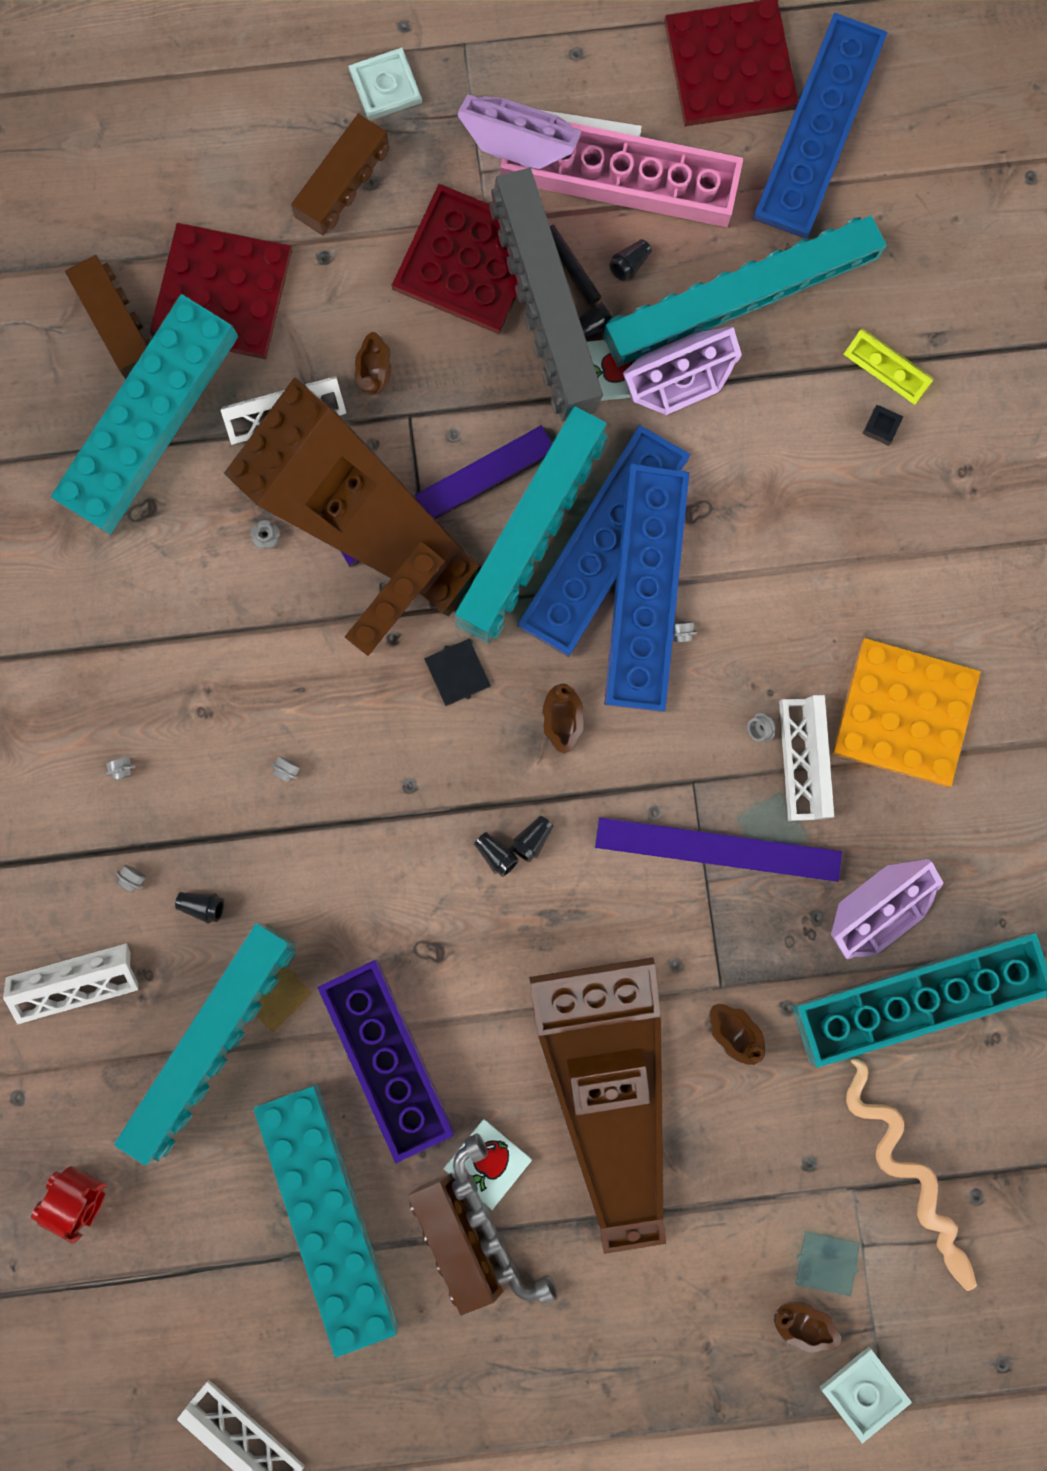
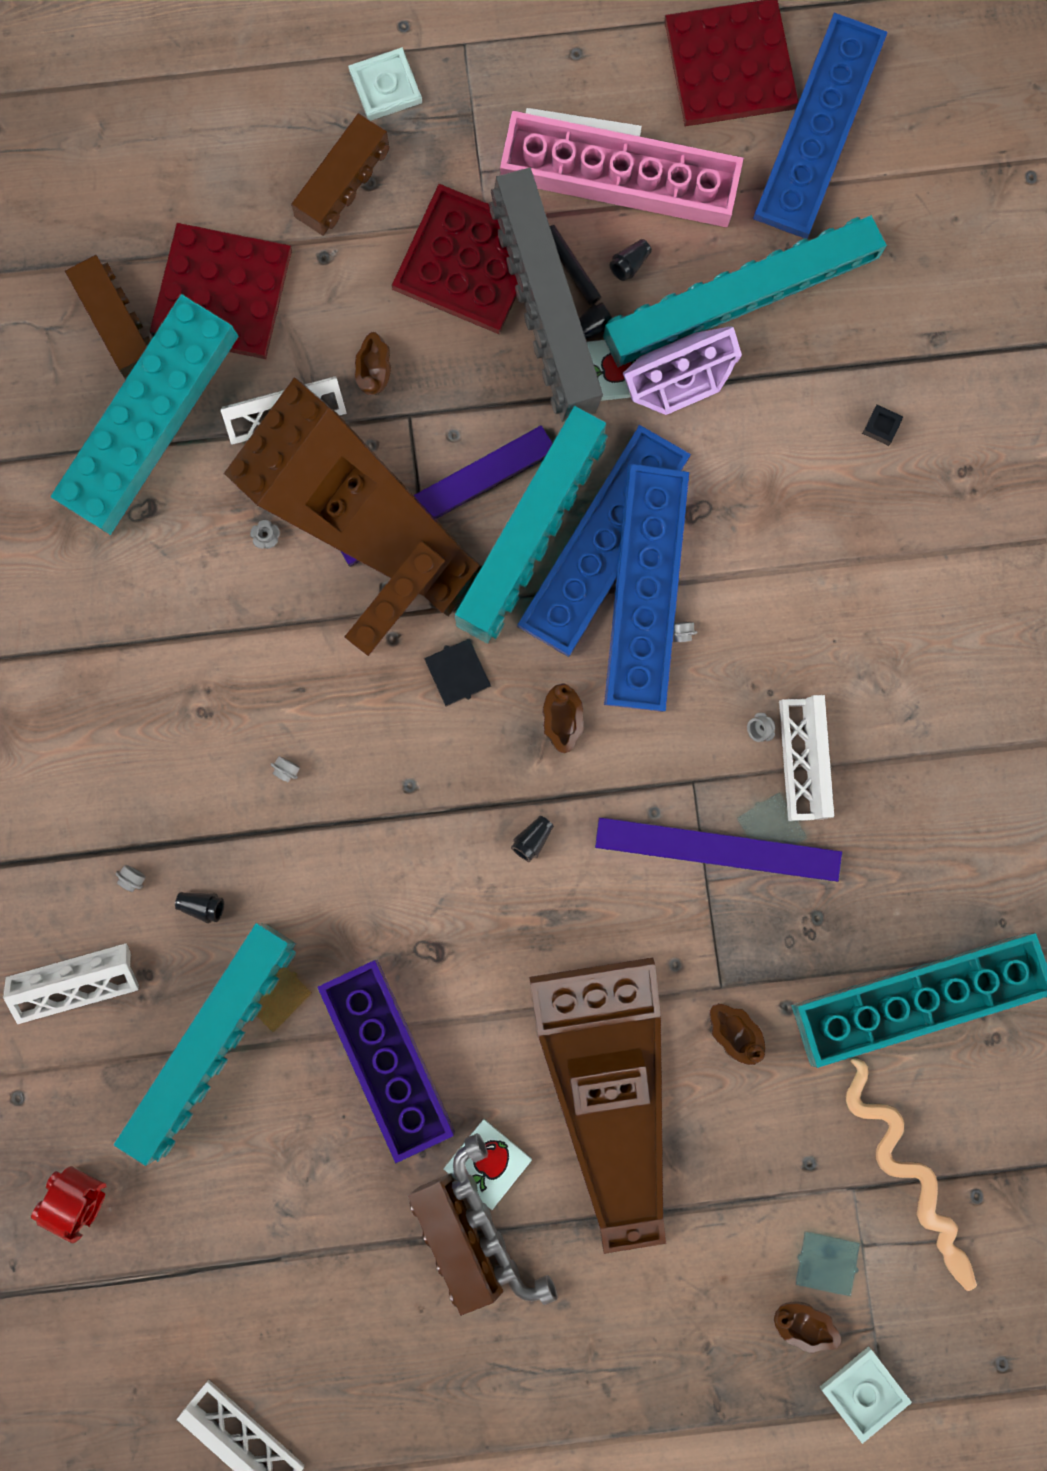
(119, 768): light grey plate -> none
(326, 1220): teal brick -> none
(496, 854): black cone -> none
(517, 131): lavender wedge -> none
(885, 908): lavender wedge -> none
(888, 366): neon yellow slope -> none
(906, 712): light orange plate -> none

